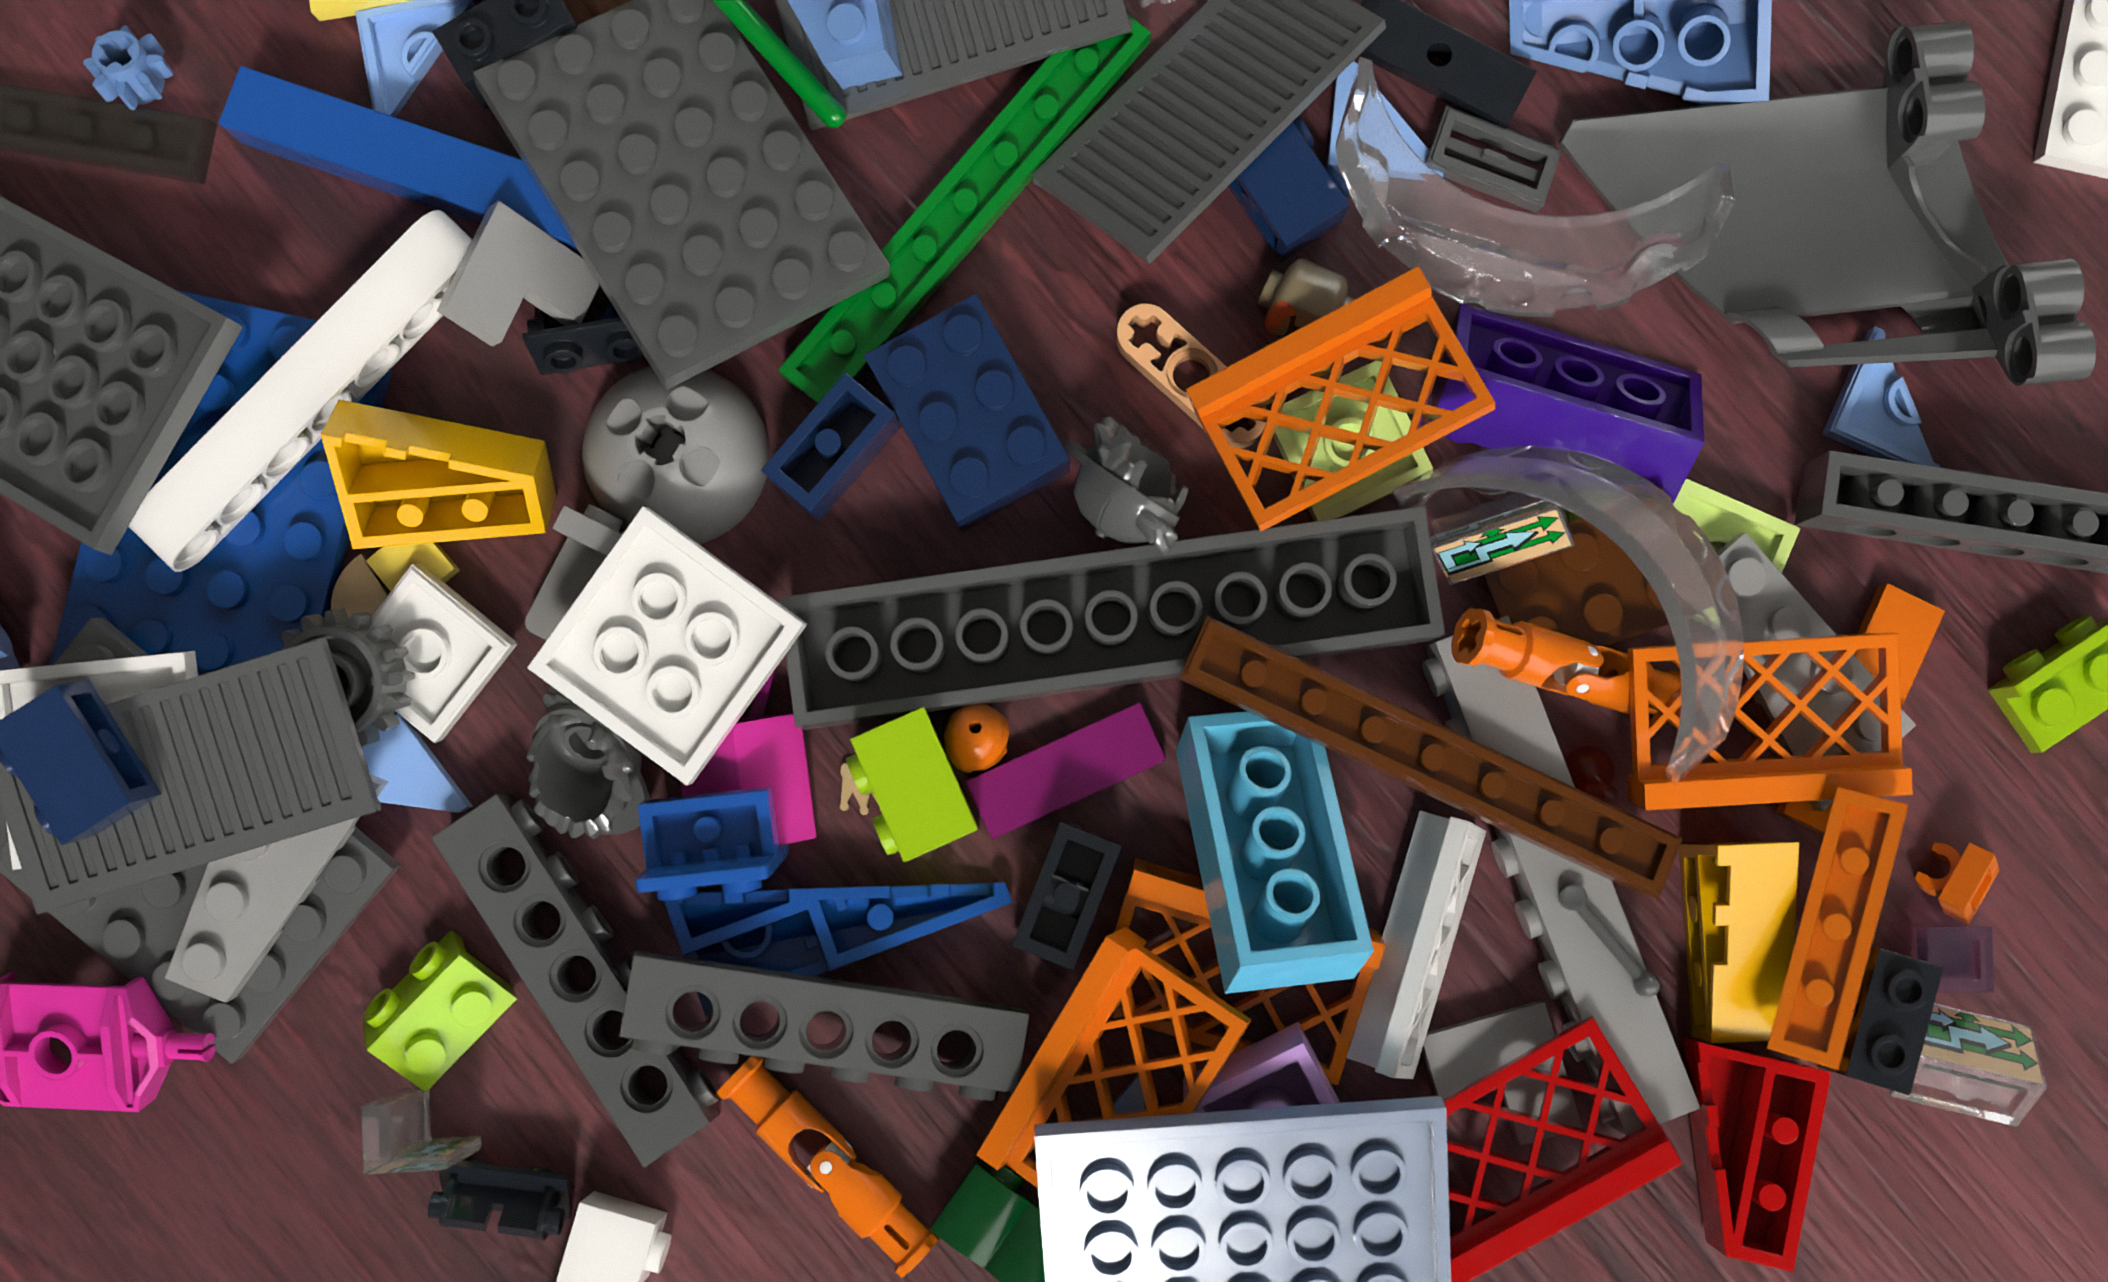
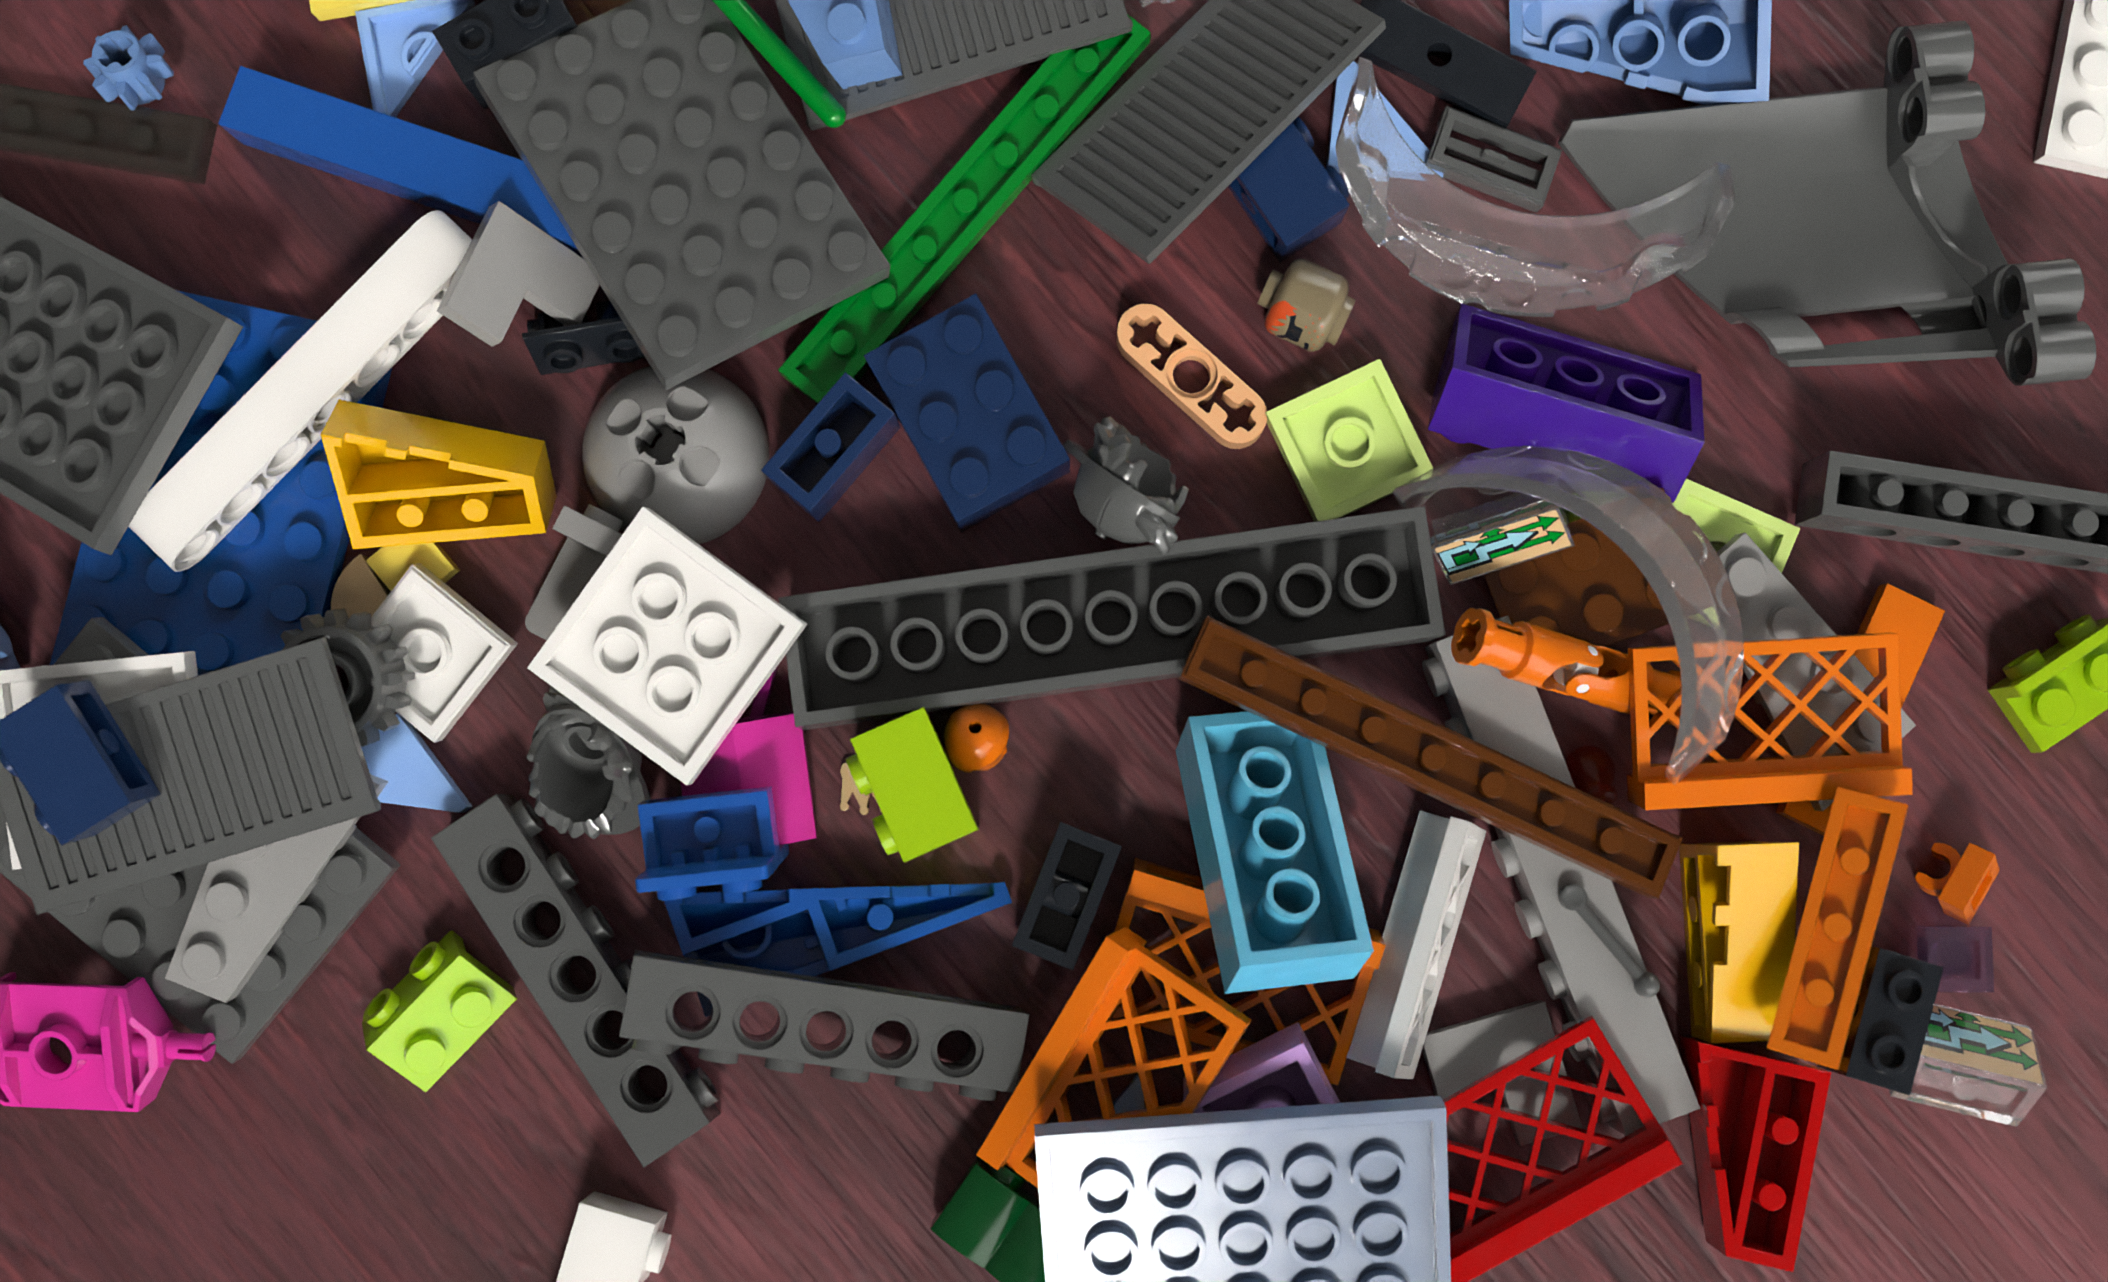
(399, 1136): clear panel -> none
(530, 1199): black hinge -> none
(858, 1193): orange piece -> none
(1066, 770): magenta tile -> none
(1327, 347): orange fence -> none
(1878, 413): light blue tile -> none

